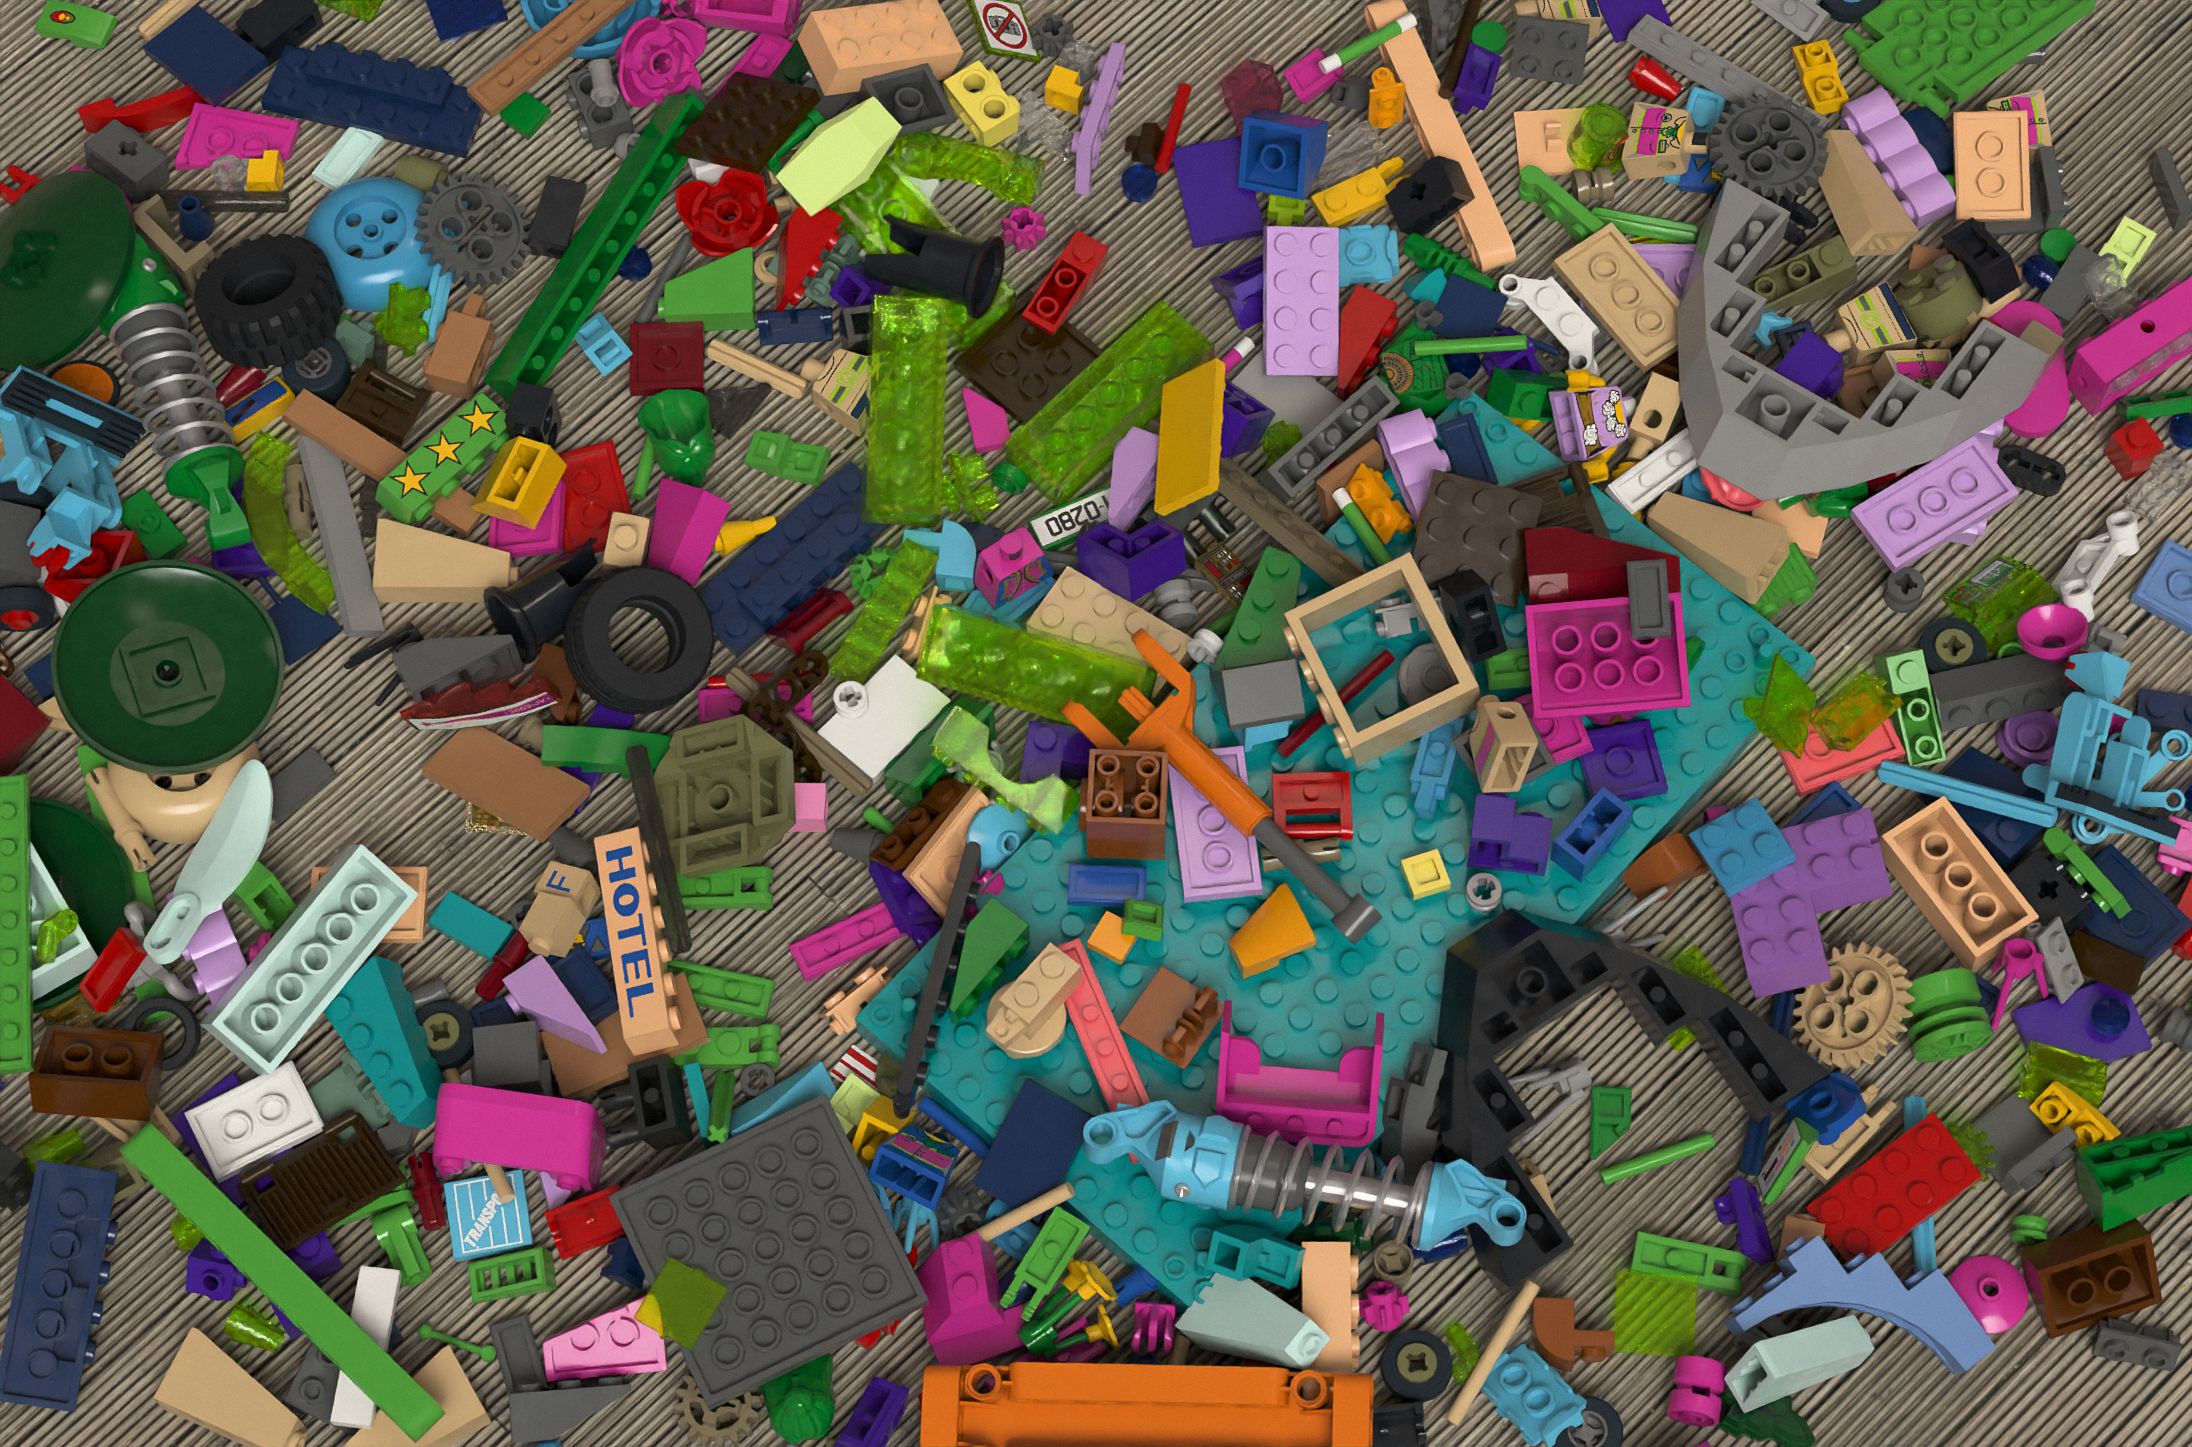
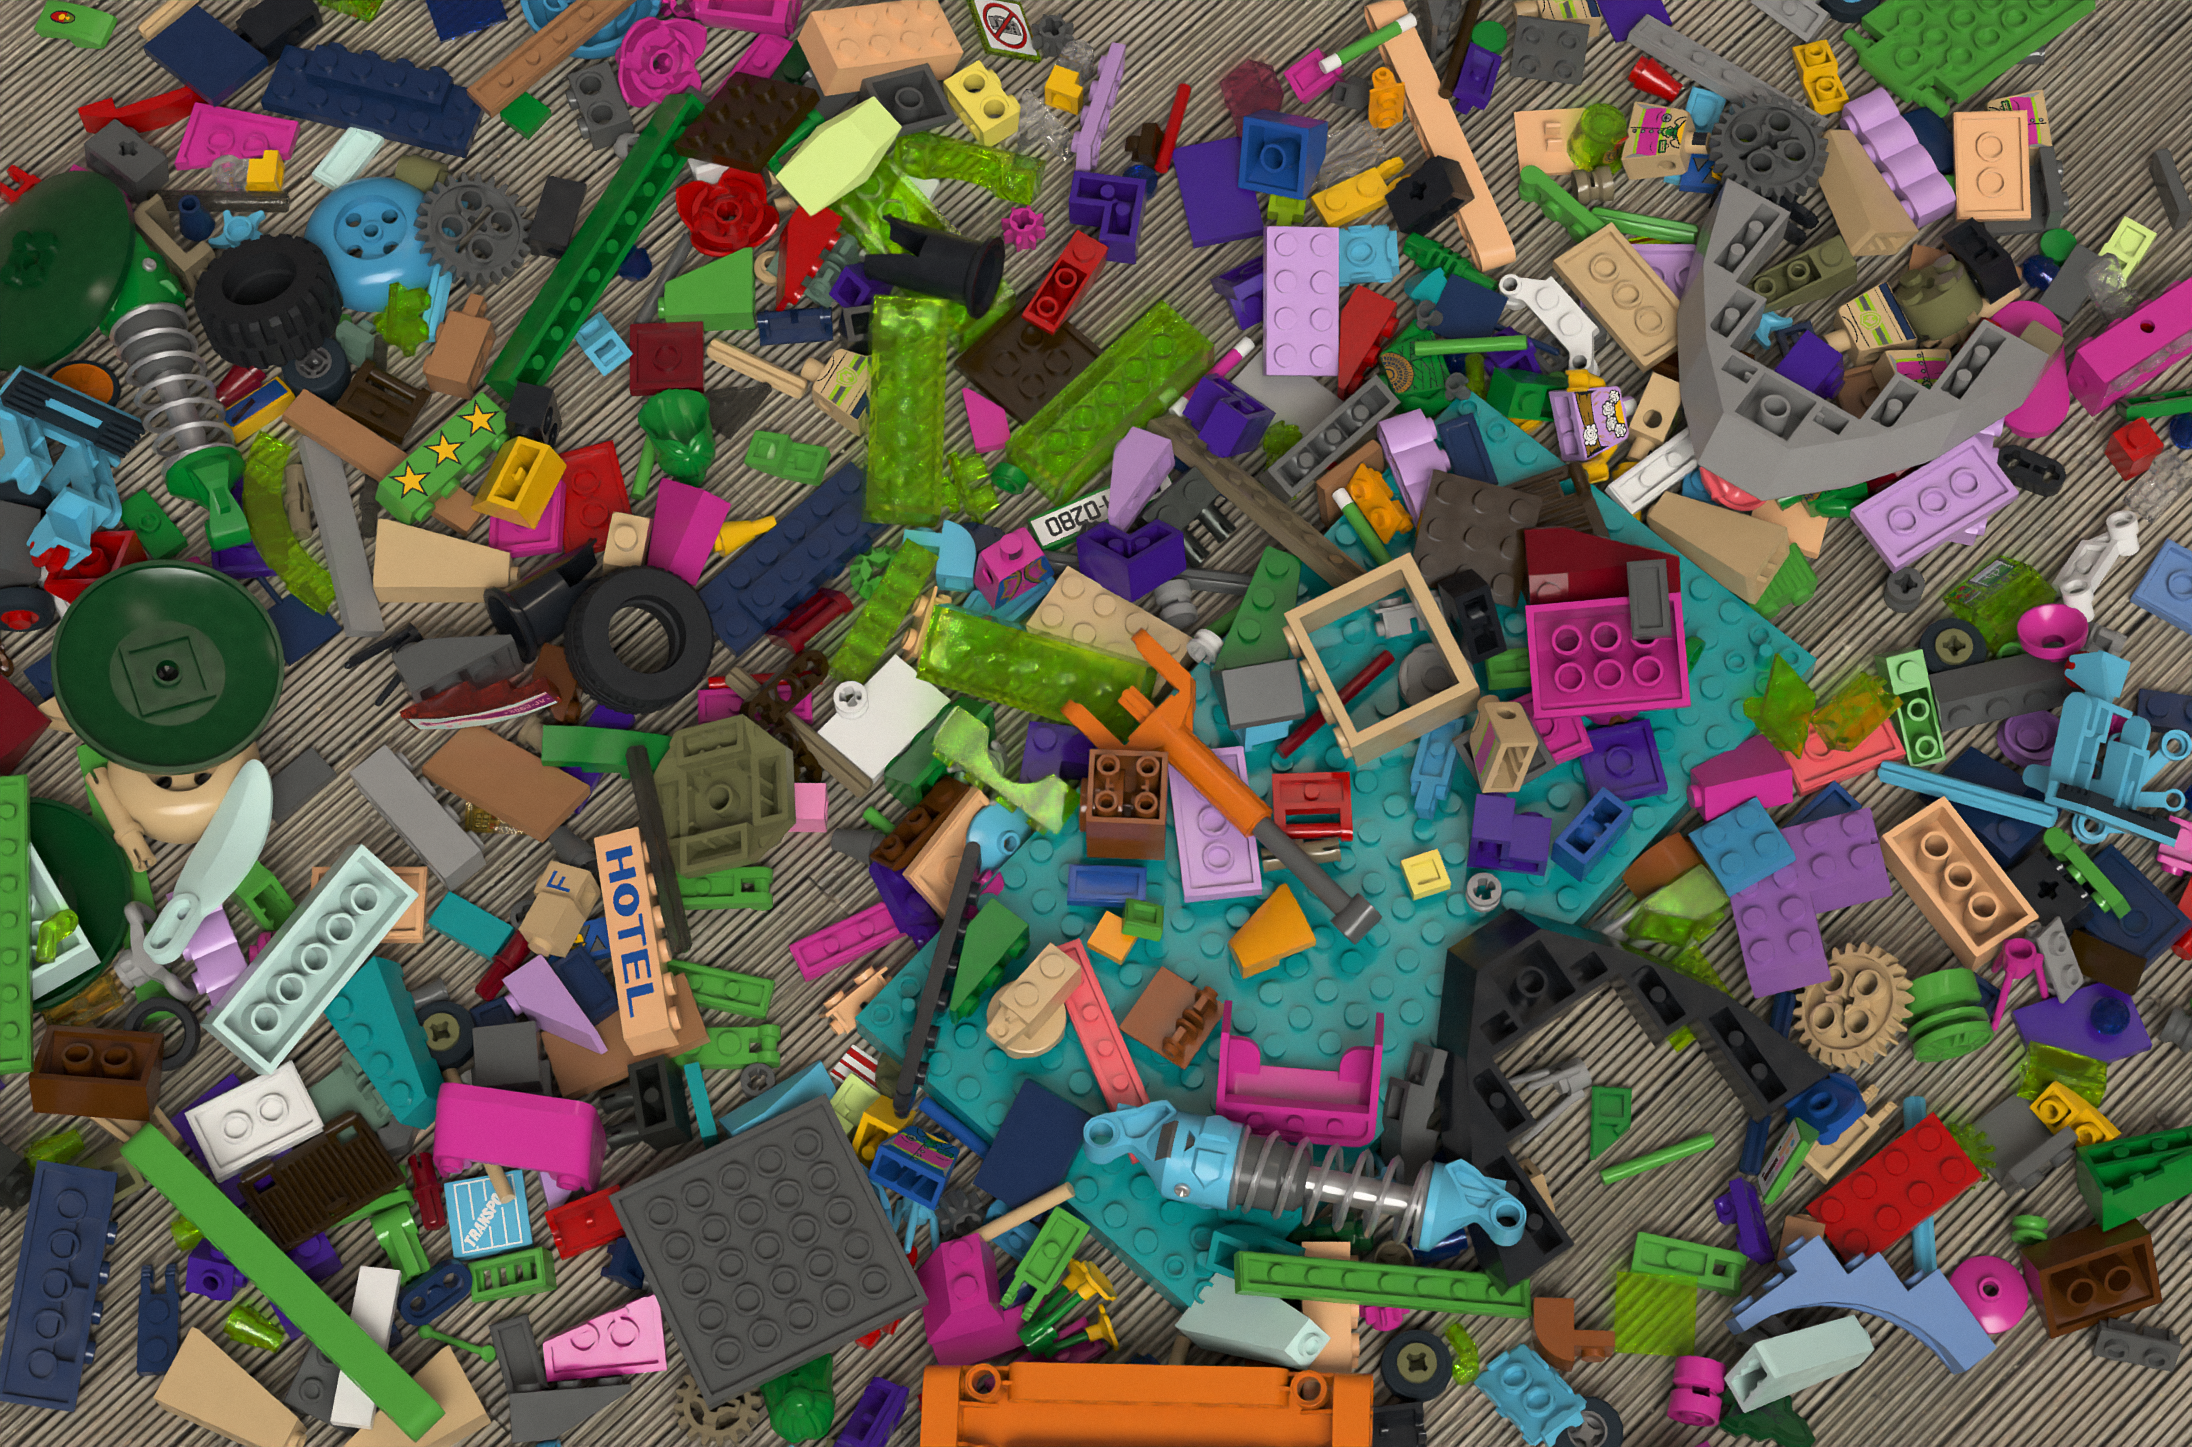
(112, 969): red tile -> none
(158, 1322): none -> dark blue hinge
(237, 230): none -> medium azure animal
(418, 818): none -> light grey brick
(434, 1294): none -> dark blue plate
(604, 90): light grey pin -> none
(680, 1304): clear neon green piece -> none
(721, 1107): bright green axle -> none
(1115, 206): none -> dark purple brick
(1134, 1285): blue pin -> none
(1154, 1323): dark pink arm -> none
(1190, 437): yellow tile -> none
(1225, 573): slope -> none
(1376, 1285): none -> bright green tile
(1475, 373): none -> clear neon green arm
(1492, 1353): tan bar -> none
(1682, 911): none -> clear neon green slope
(1739, 776): none -> dark pink slope

